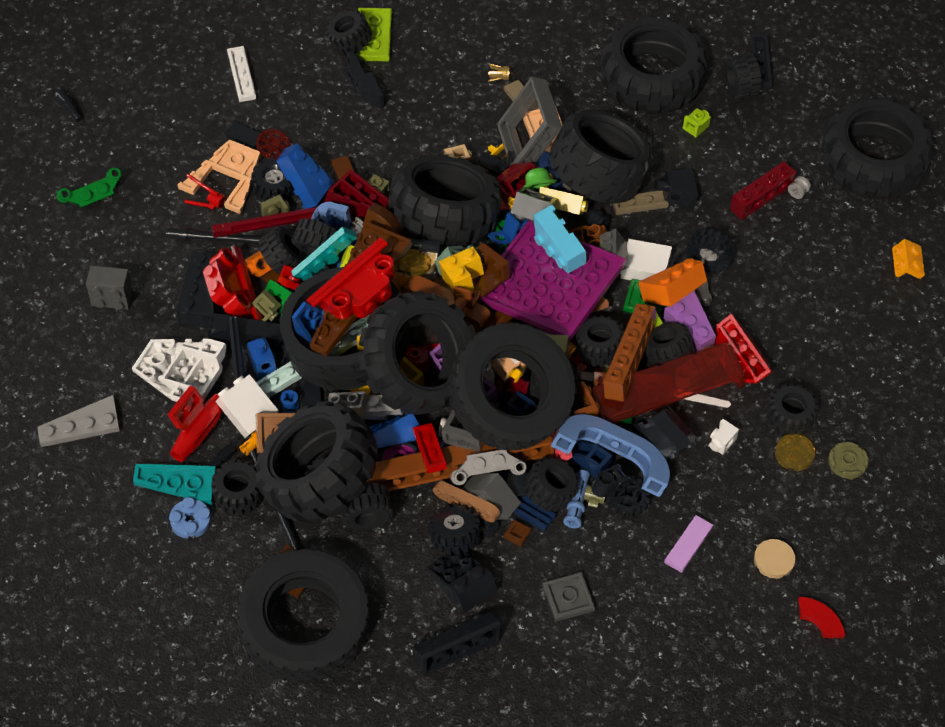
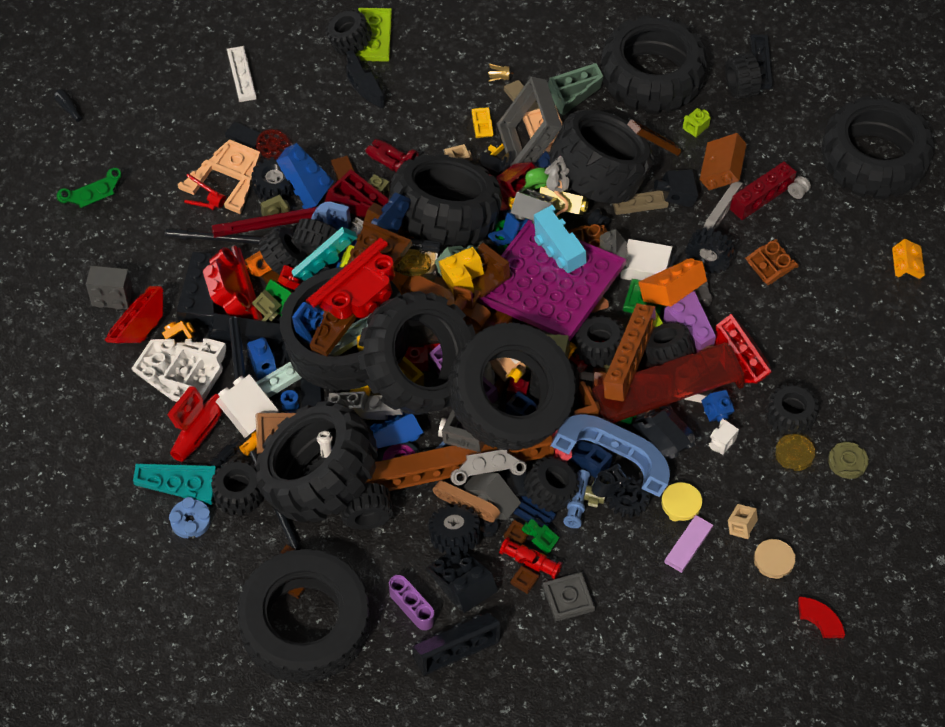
(83, 423): light grey wing -> none
(138, 318): none -> red wedge
(174, 328): none -> light orange bracket
(324, 439): none -> white pin
(388, 154): none -> dark red piece
(393, 213): none -> dark blue wing
(407, 594): none -> medium lavender beam
(429, 448): red plate -> none
(482, 122): none -> yellow slope
(524, 579): none -> reddish brown tile
(528, 557): none -> red piece
(543, 536): none -> green plate
(557, 180): none -> light grey animal
(574, 87): none -> sand green wedge
(654, 137): none -> reddish brown tile
(681, 501): none -> light yellow tile
(718, 406): none -> blue brick
(723, 161): none -> dark orange piece
(723, 206): none -> light grey beam
(742, 521): none -> tan brick
(771, 262): none -> dark orange slope

